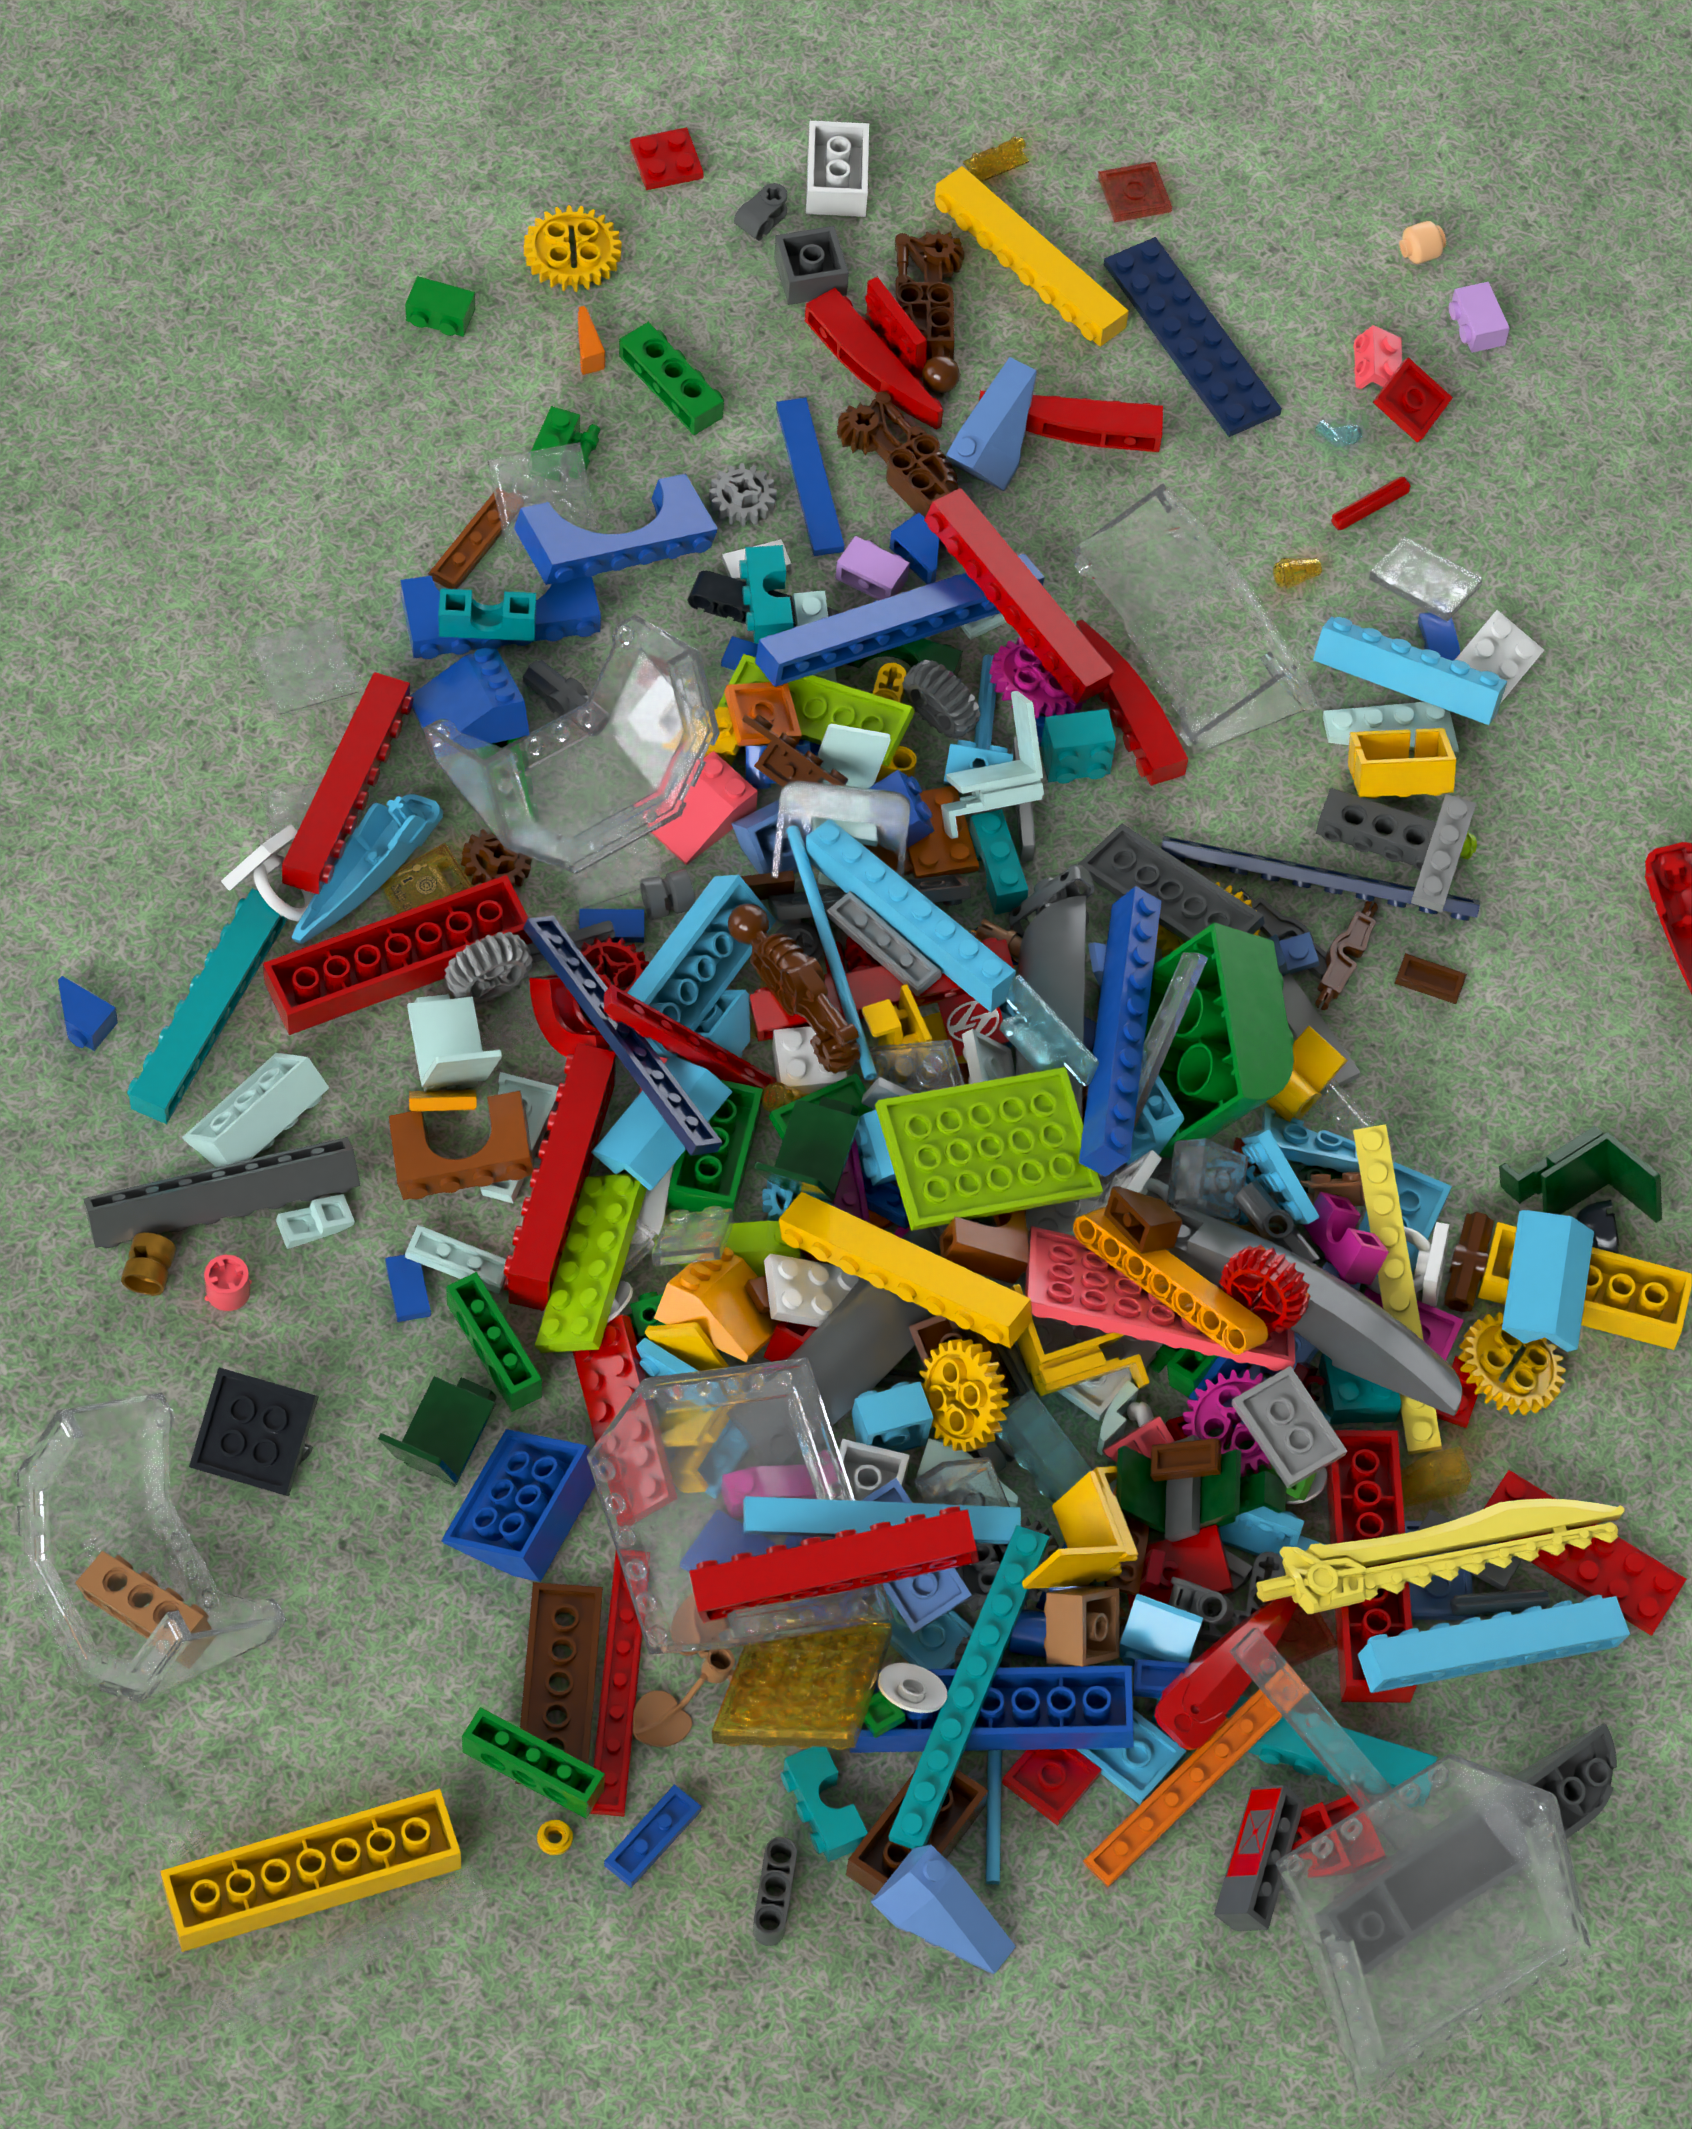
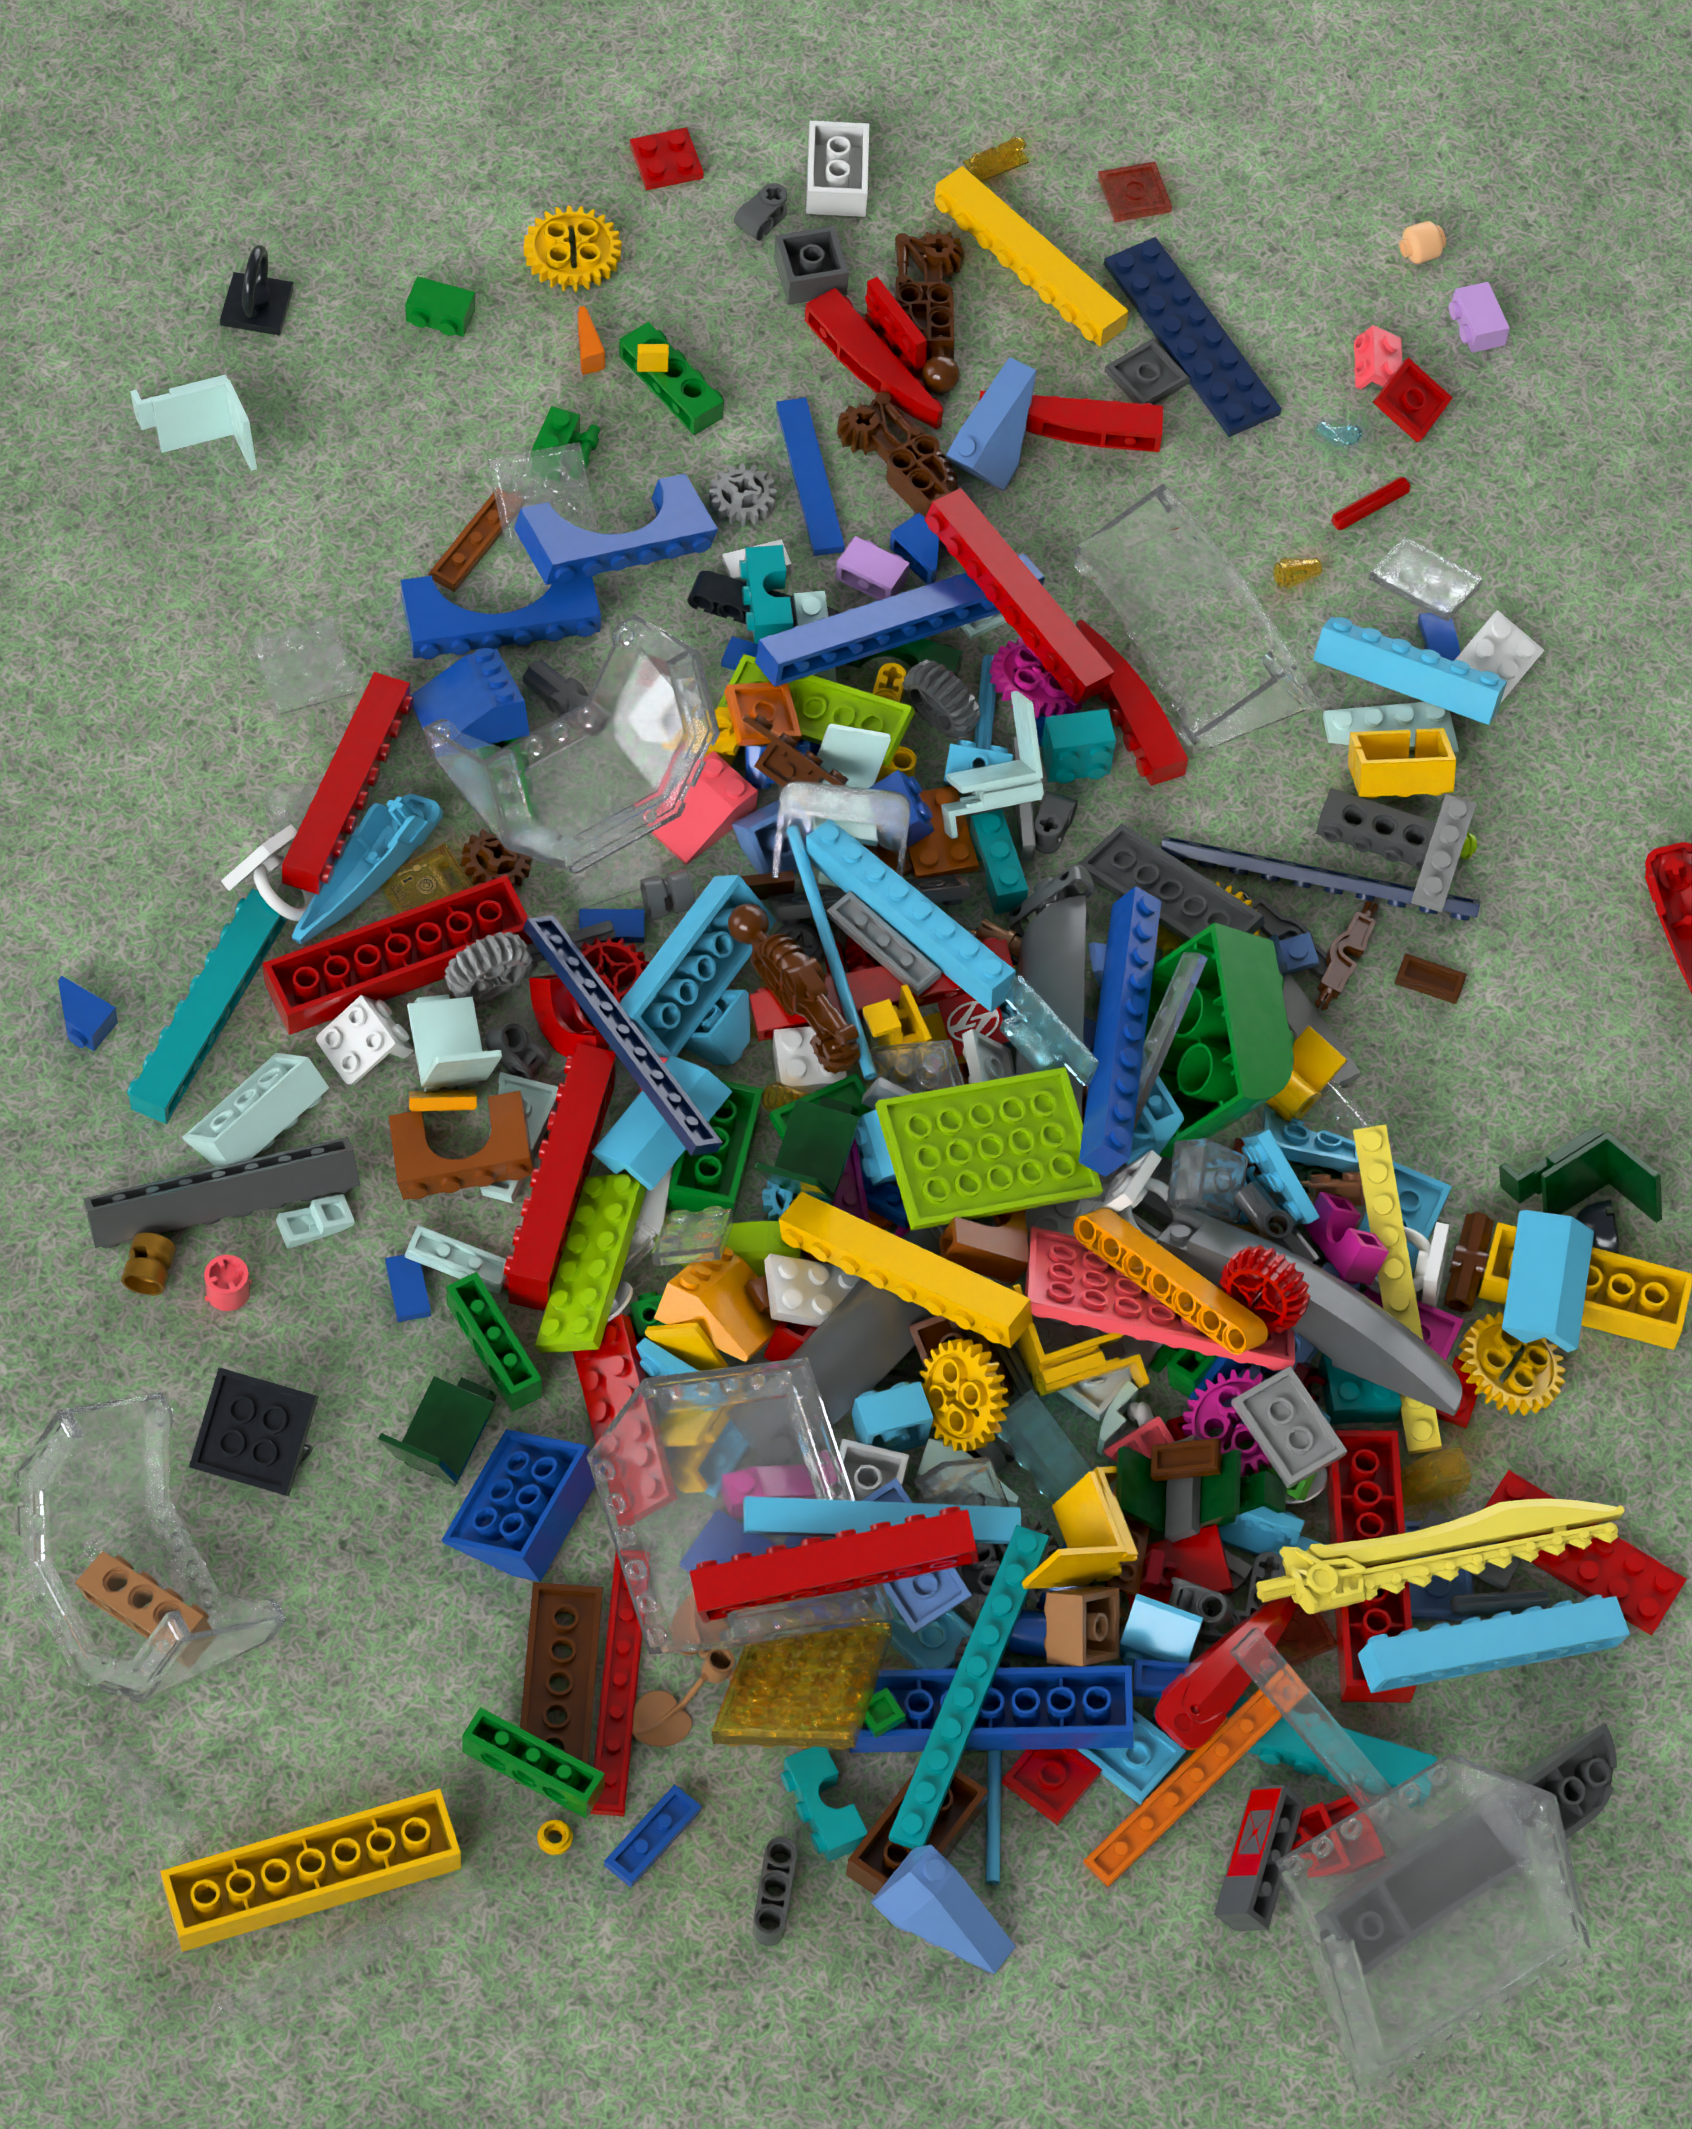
(196, 415): none -> light aqua piece
(254, 299): none -> black tile
(362, 1038): none -> white bracket
(466, 618): teal arch -> none
(522, 1053): none -> dark grey piece
(652, 357): none -> yellow tile
(682, 1040): red plate -> none
(912, 1687): white dish -> none
(1053, 821): none -> dark grey piece
(1143, 1219): reddish brown slope -> none
(1147, 374): none -> dark grey tile

